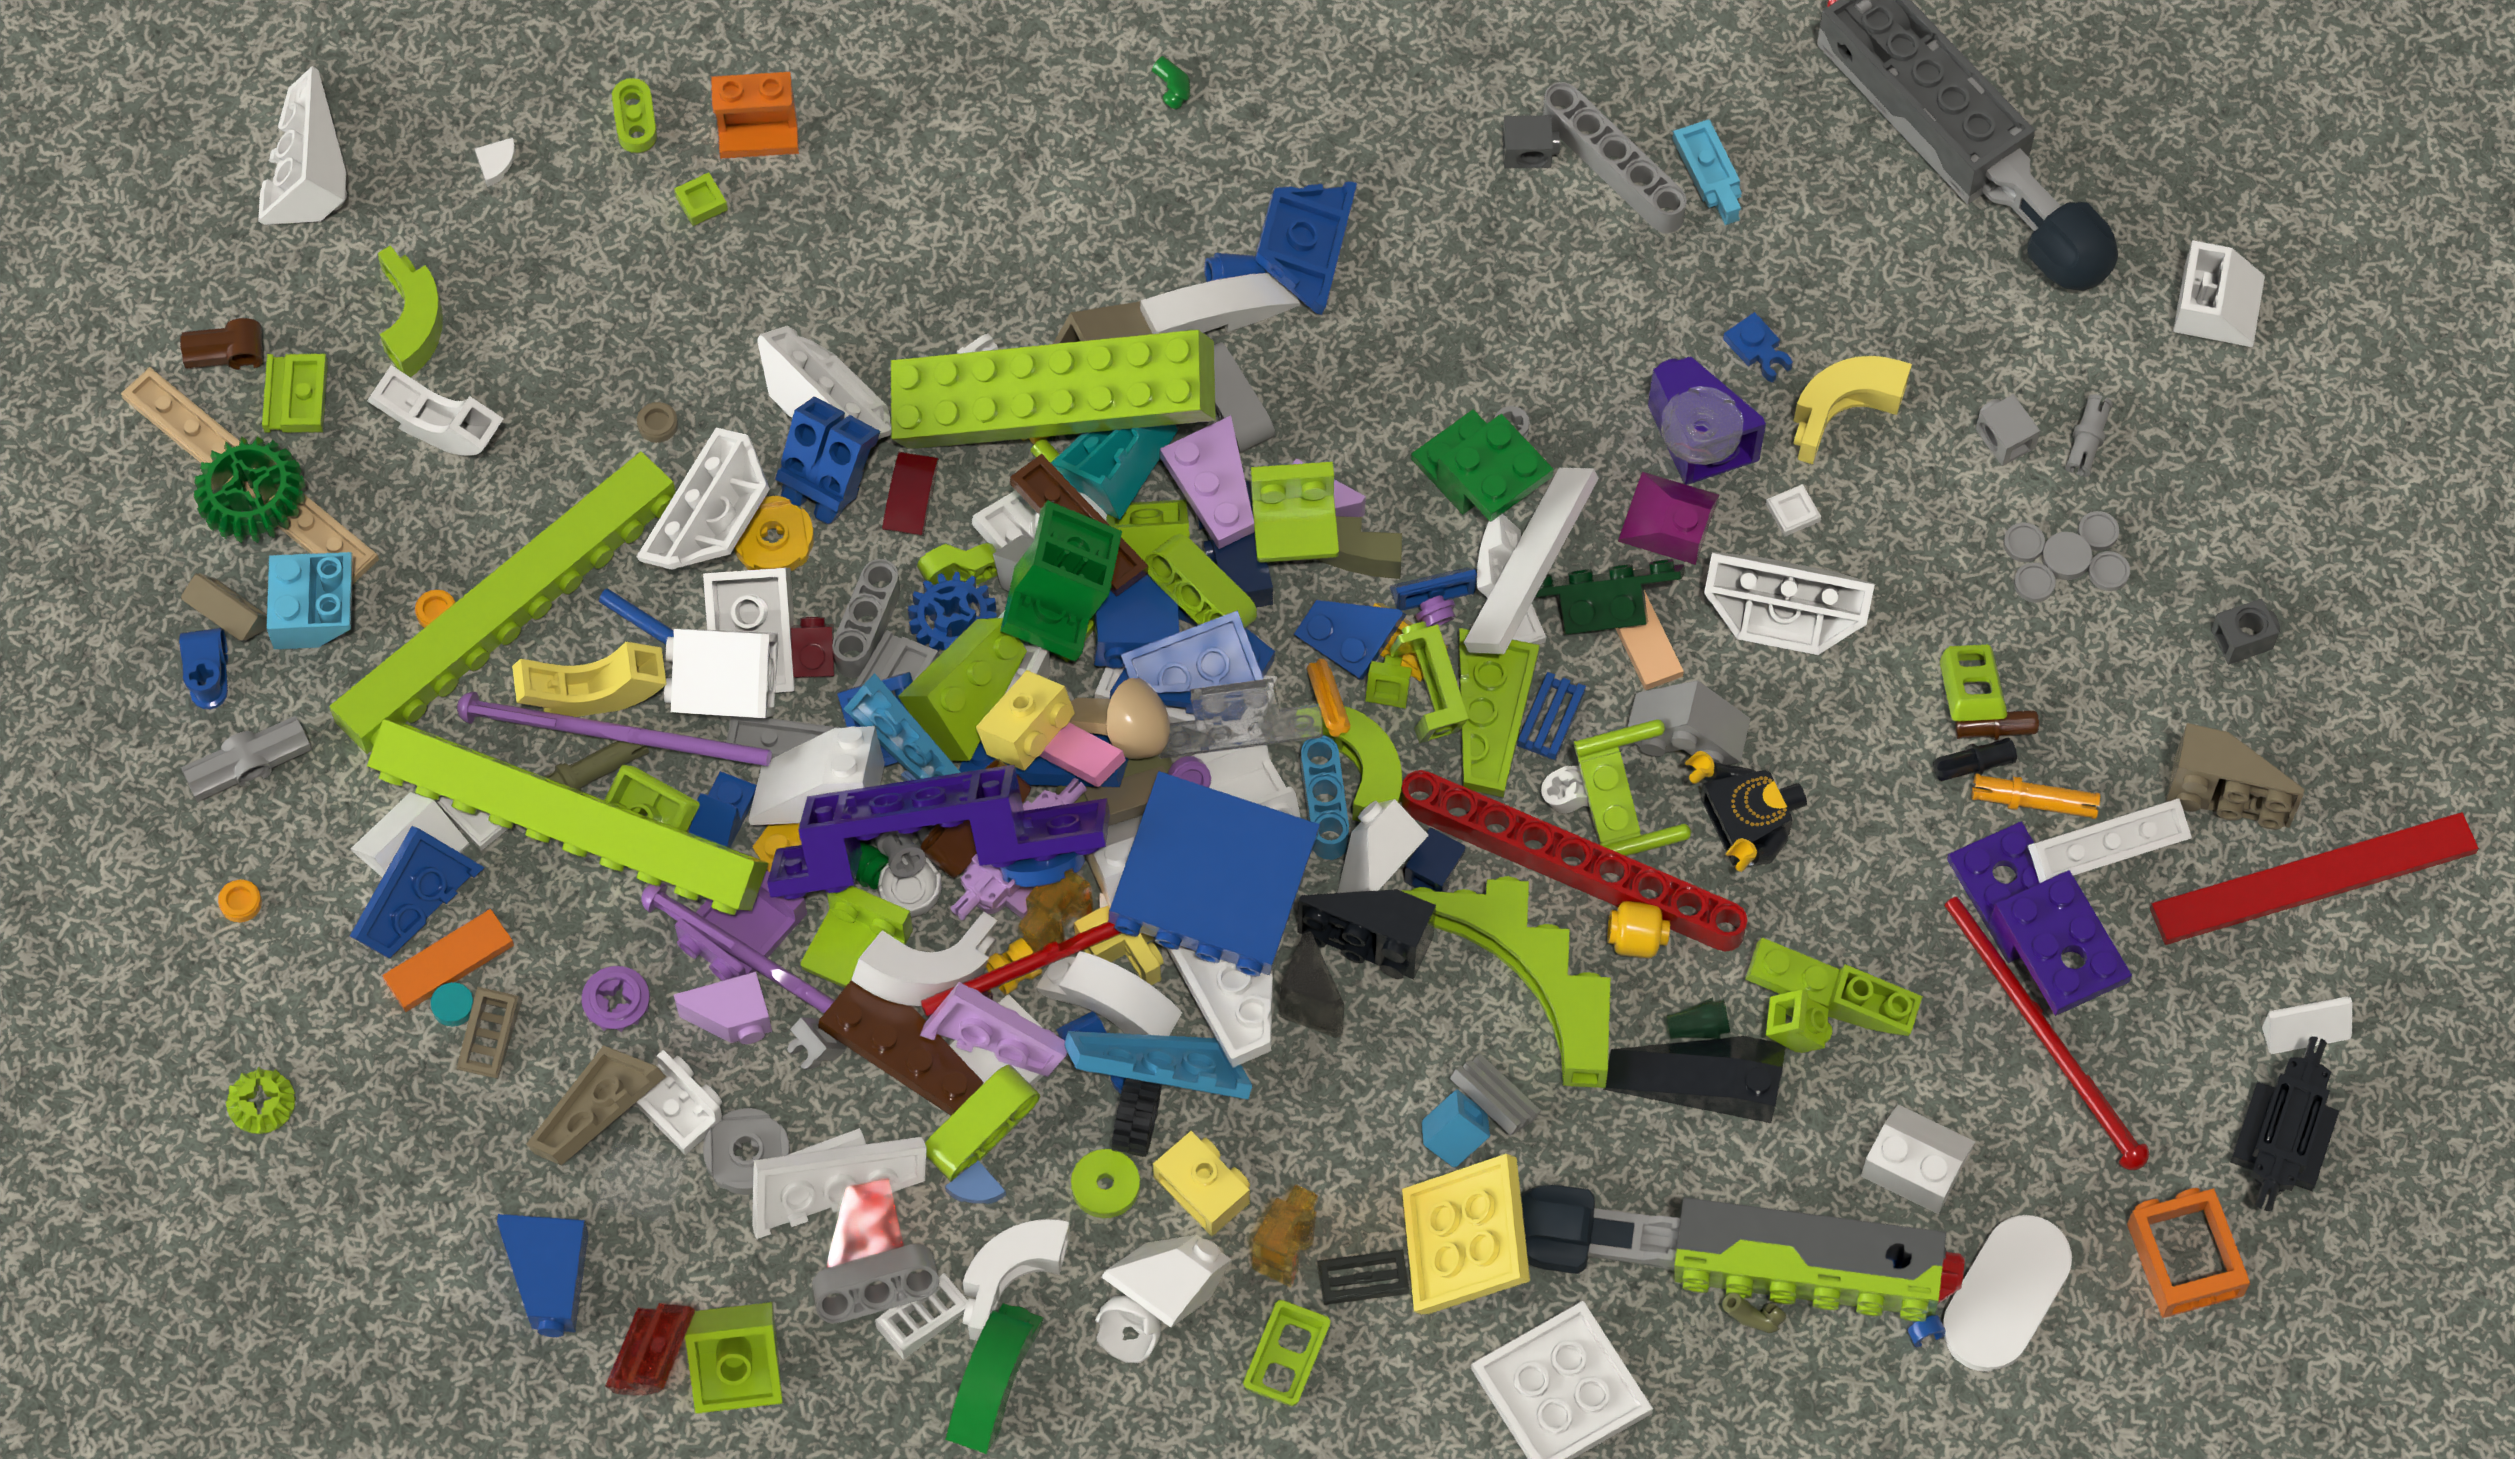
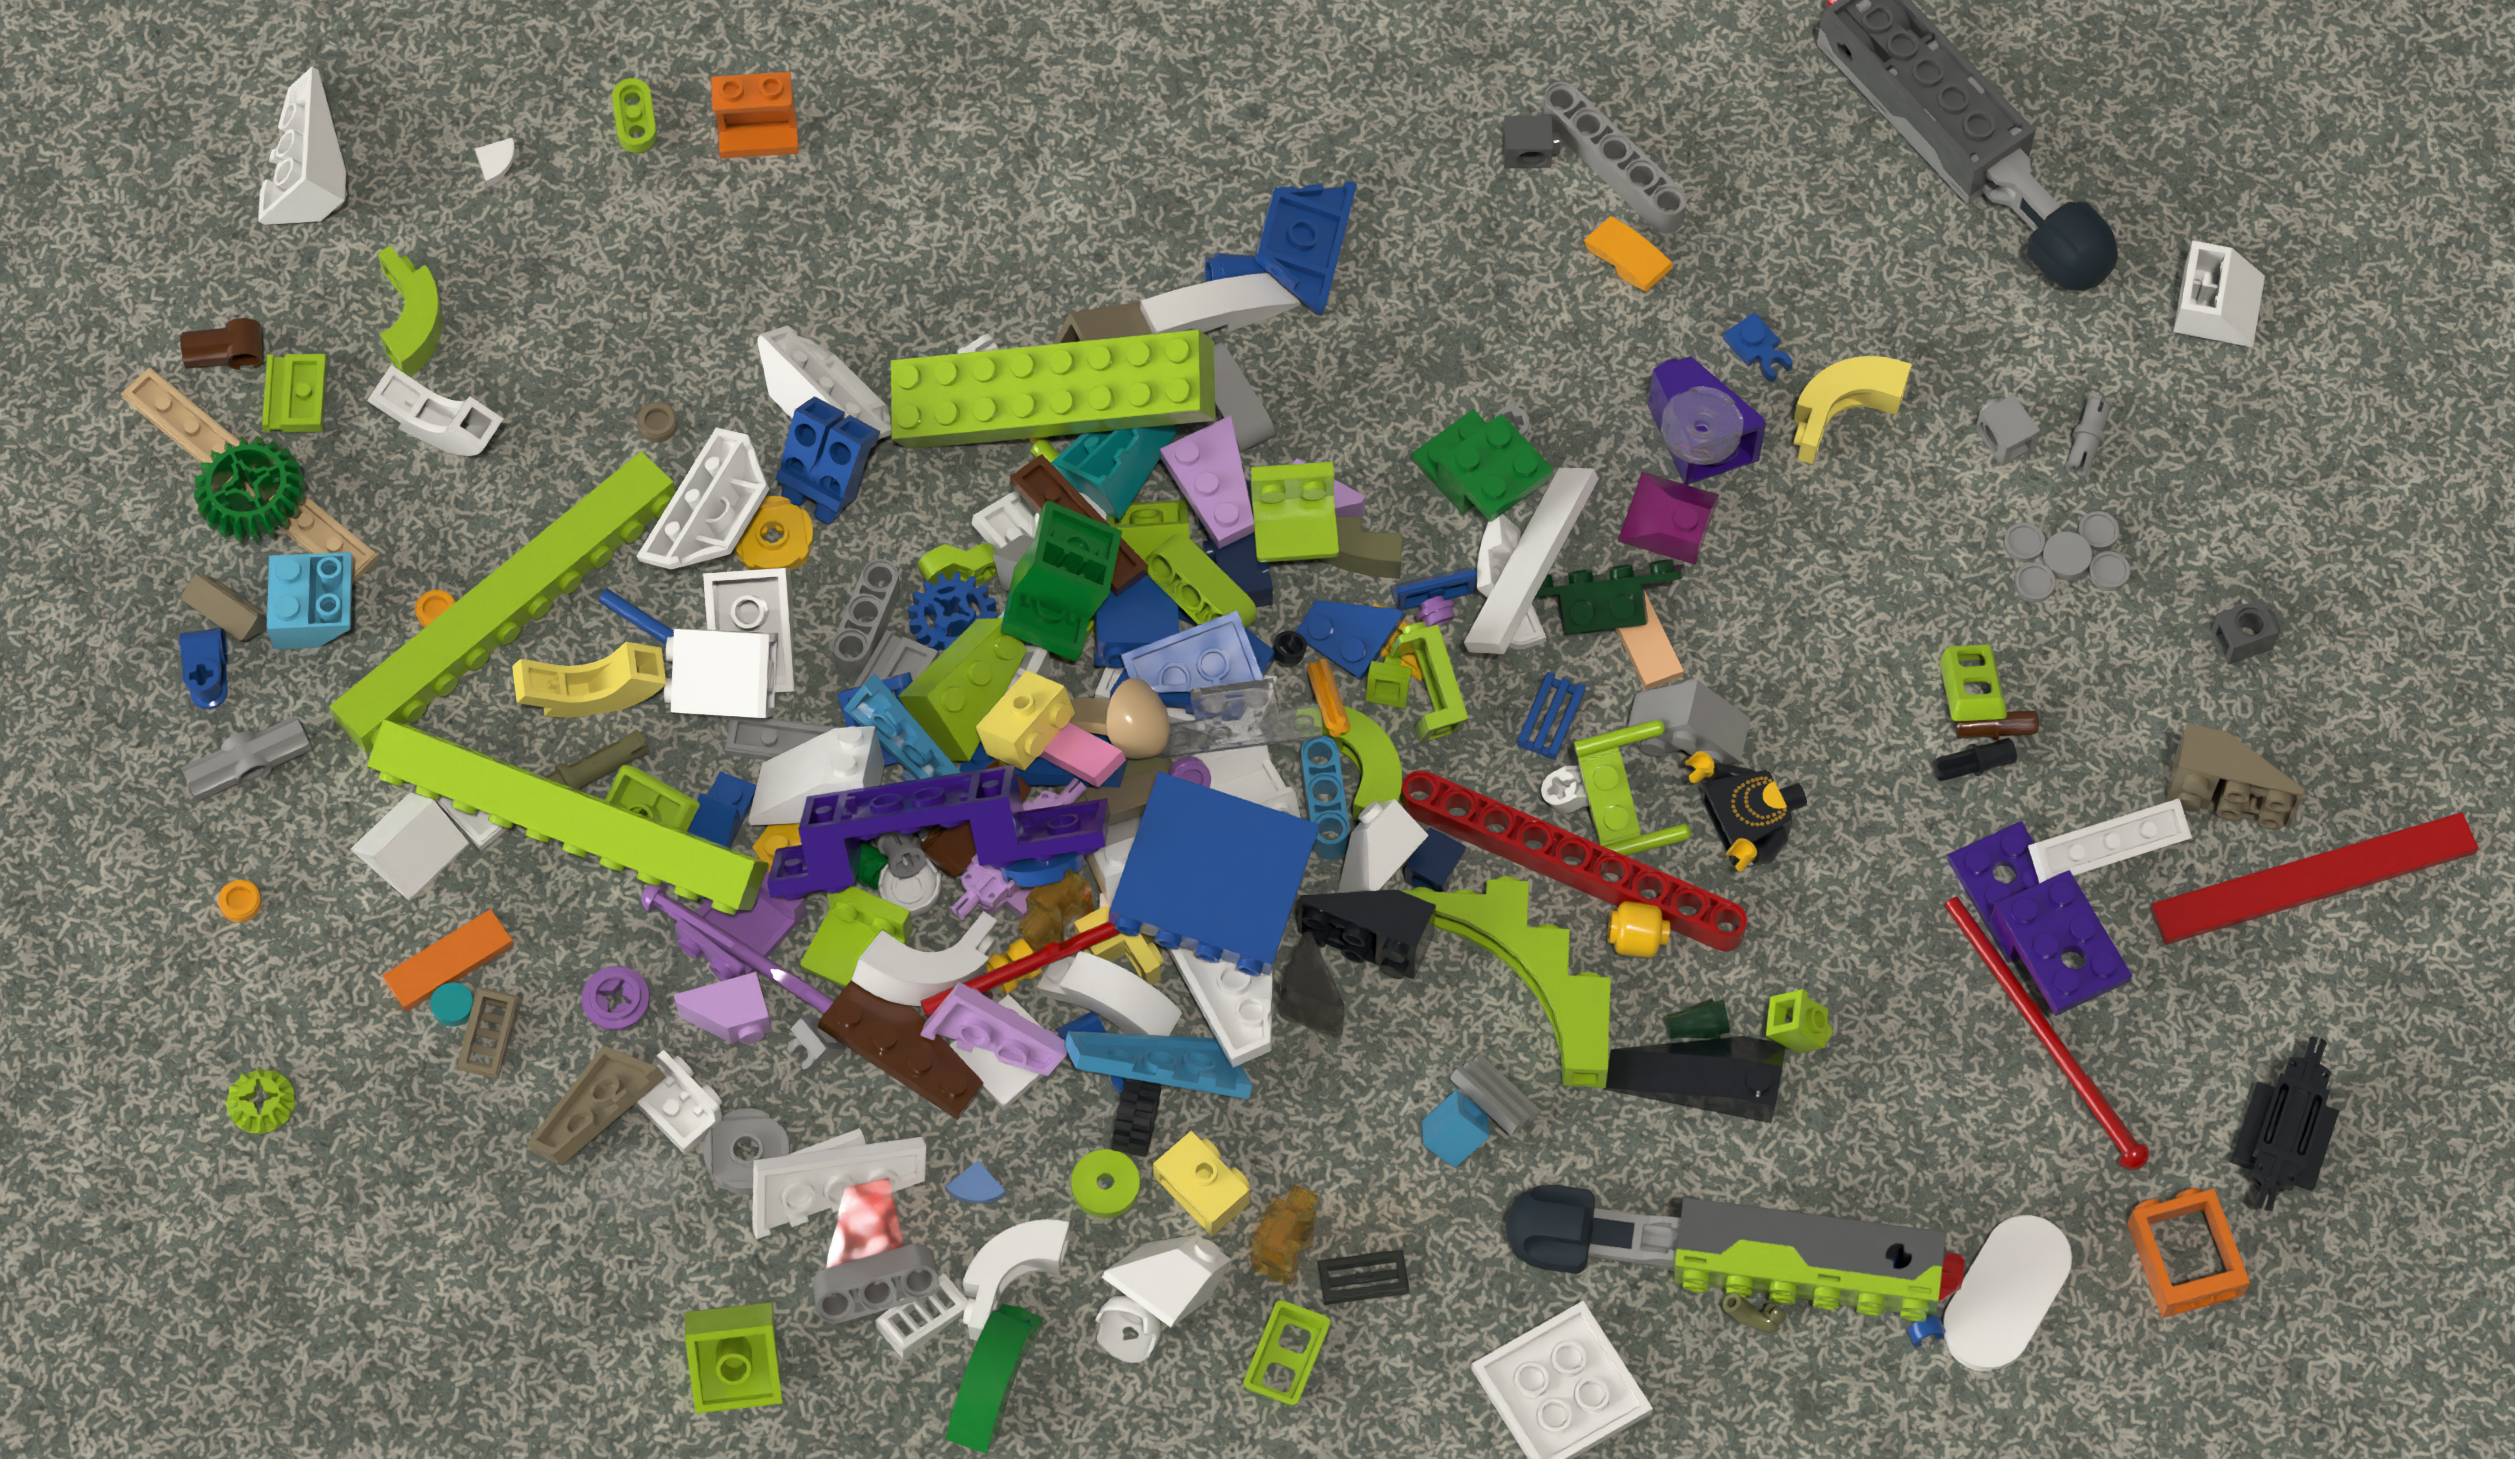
(412, 888): blue wing -> none
(470, 707): medium lavender bar -> none
(547, 1267): blue slope -> none
(649, 1350): clear red slope -> none
(700, 199): lime plate -> none
(812, 648): dark red bracket -> none
(910, 493): dark red slope -> none
(981, 1122): lime beam -> none
(1177, 82): green arm -> none
(1293, 644): none -> black hinge
(1465, 1234): light yellow plate -> none
(1495, 700): lime wing -> none
(1630, 253): none -> light orange slope
(1710, 168): medium azure hinge -> none
(1786, 602): white wedge -> none
(1793, 510): white tile -> none
(1846, 991): lime slope -> none
(1917, 1158): white slope -> none
(2035, 796): light orange pin -> none
(2293, 1026): white slope -> none

